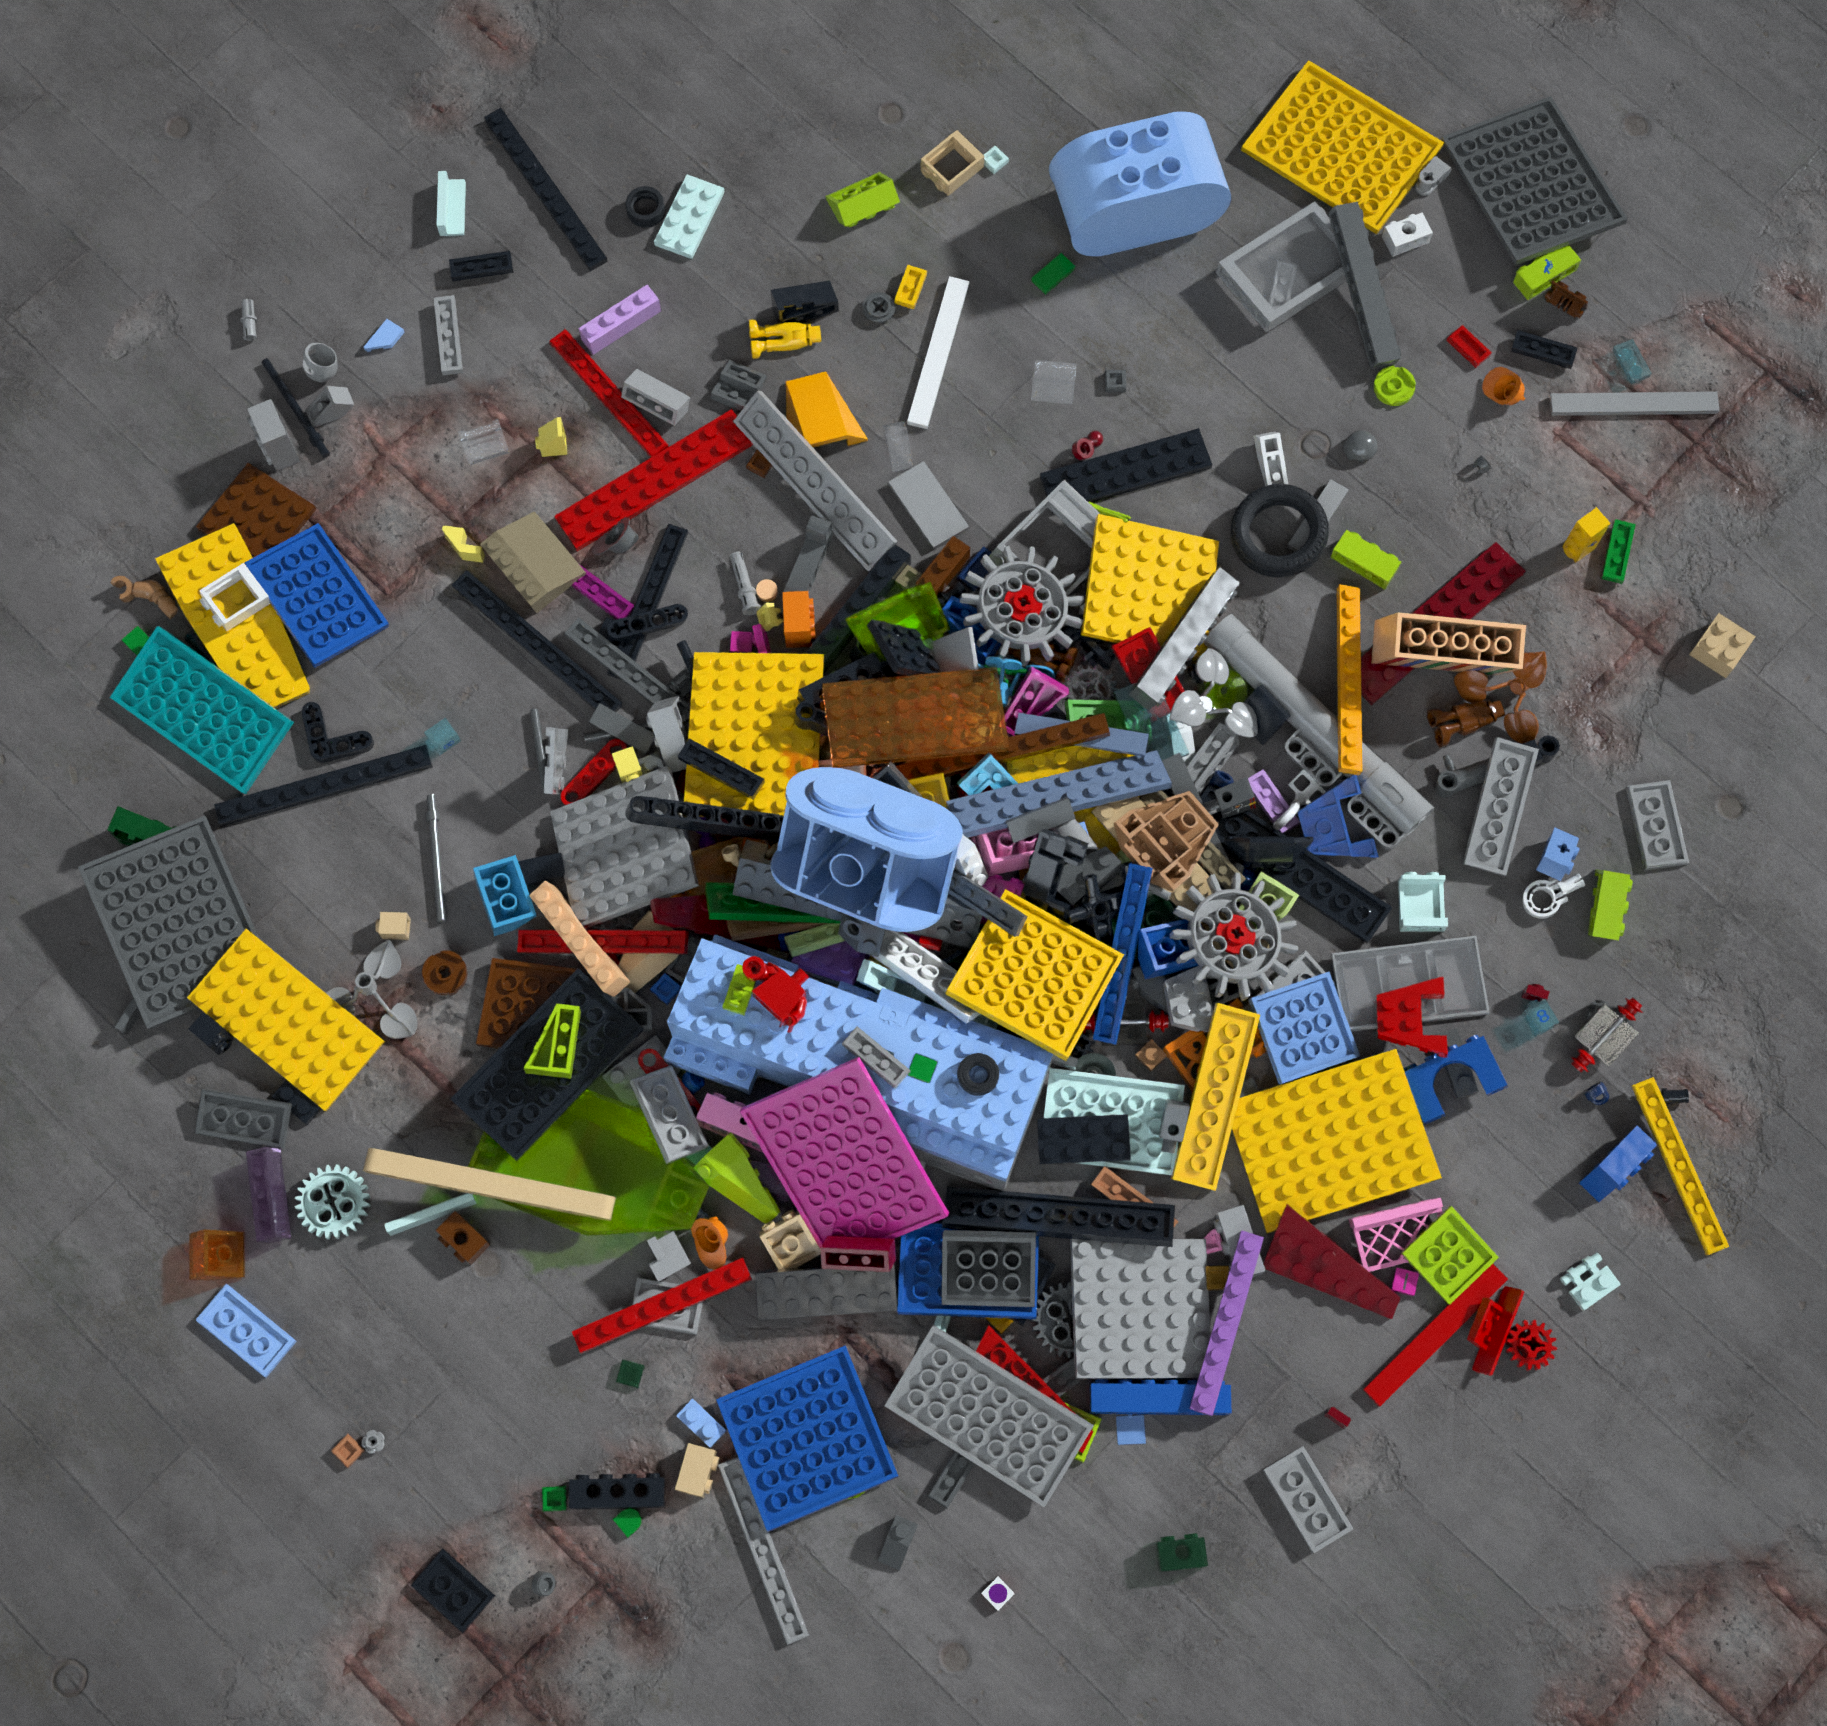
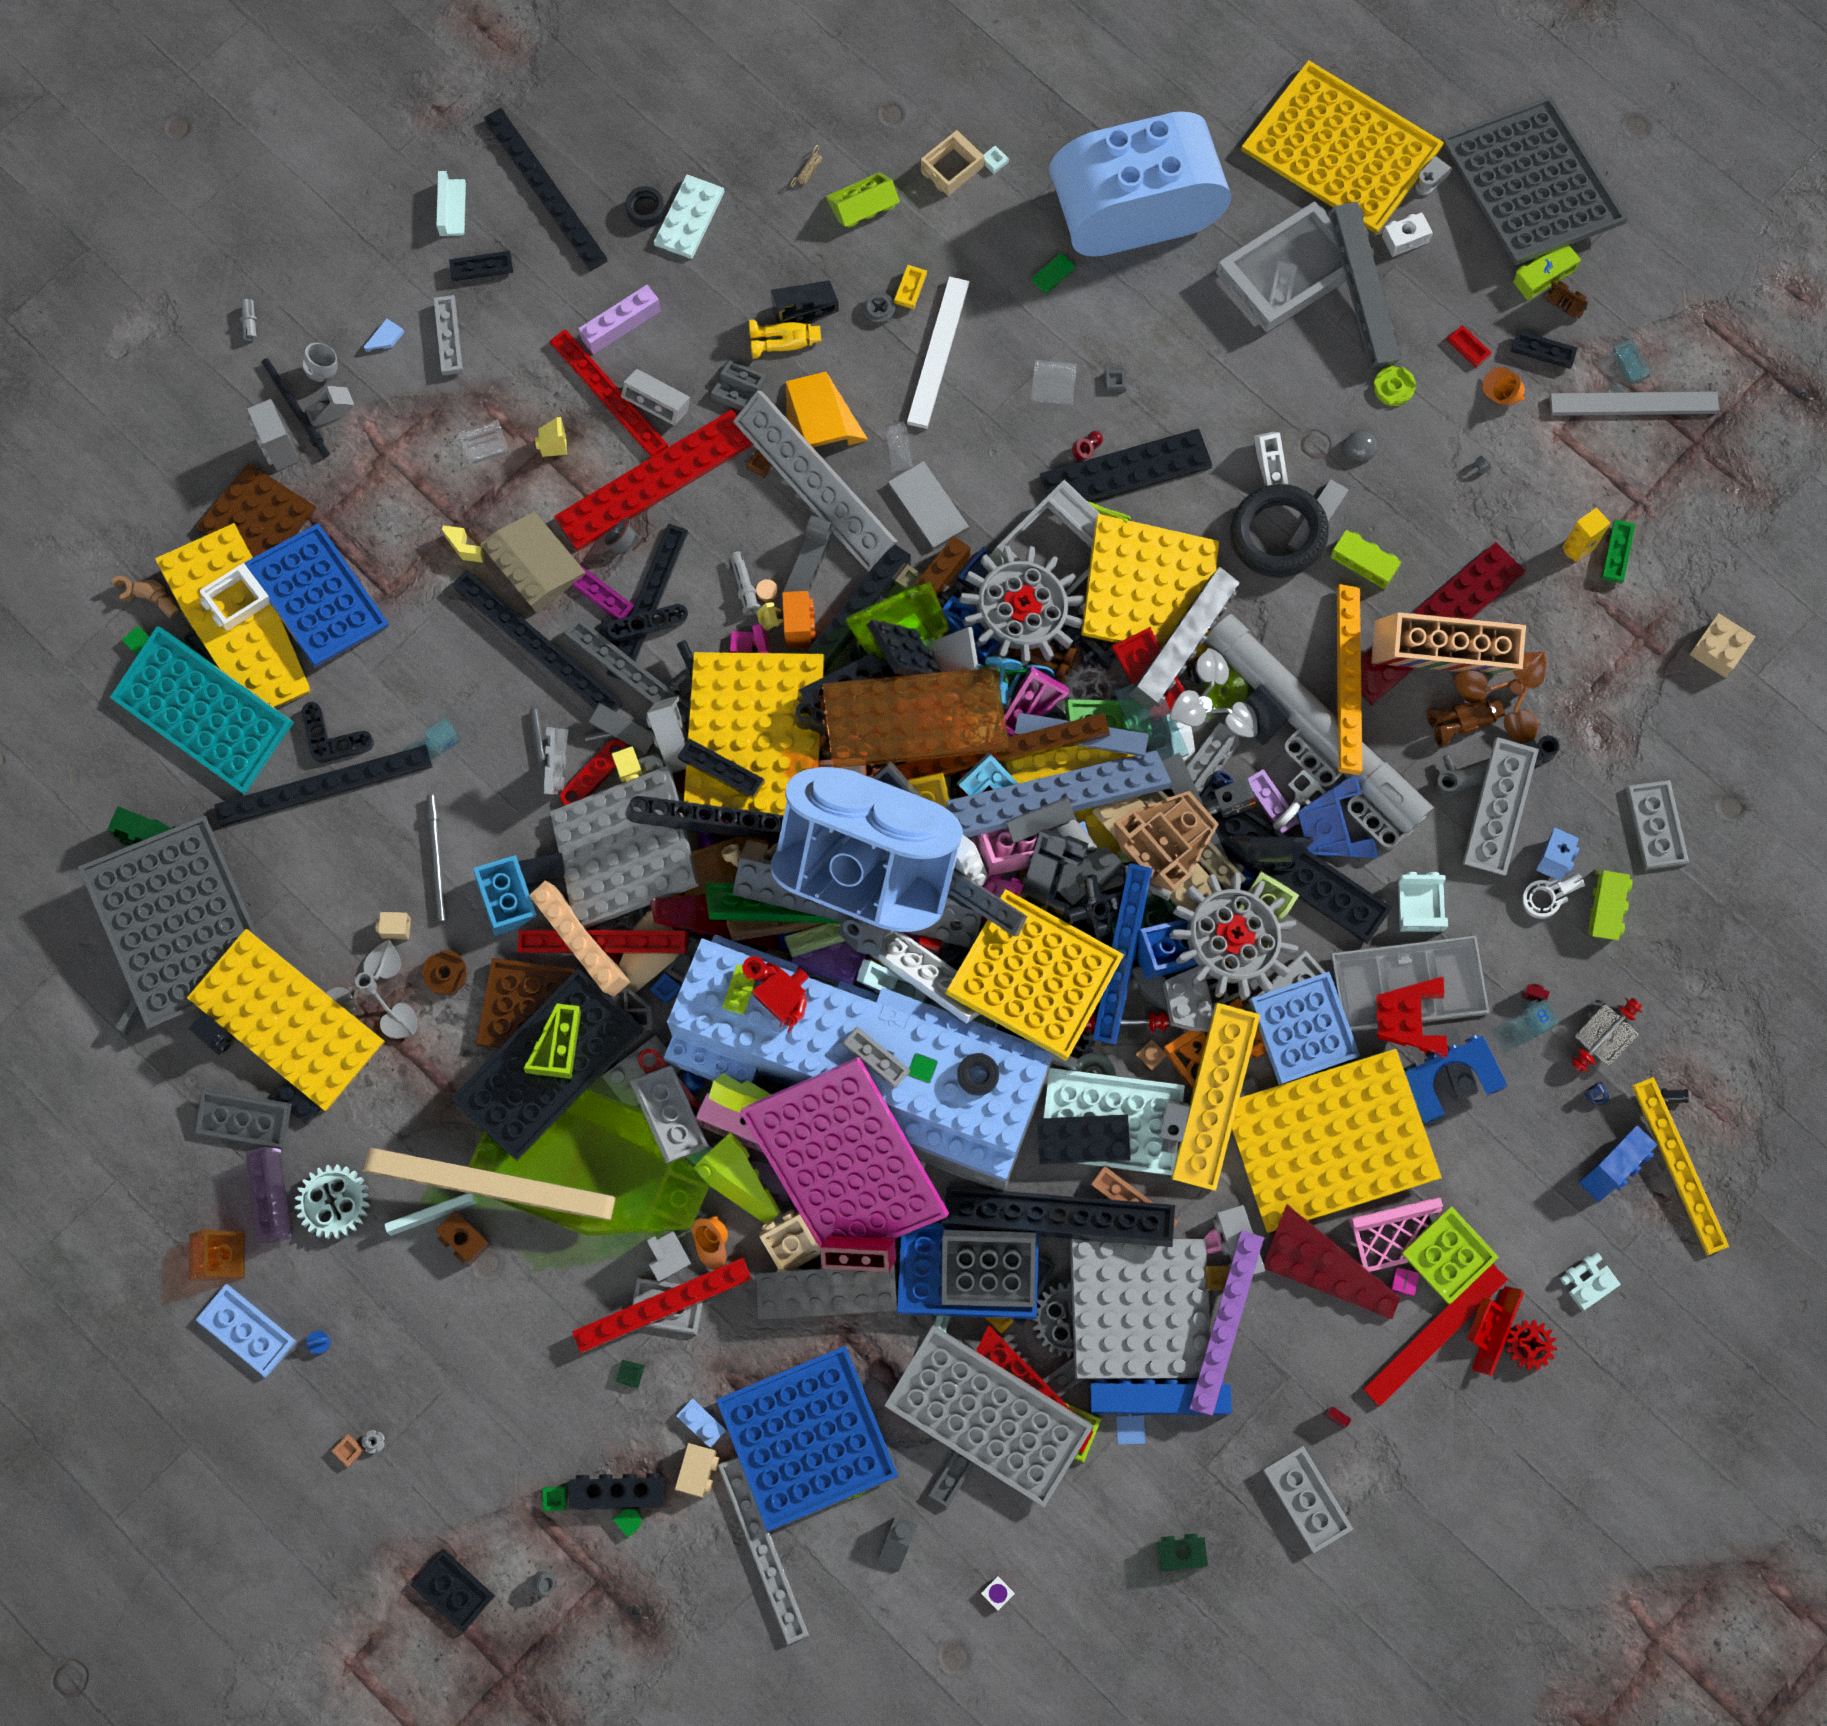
(318, 1342): none -> blue tile
(733, 1094): none -> neon yellow slope
(806, 167): none -> tan piece

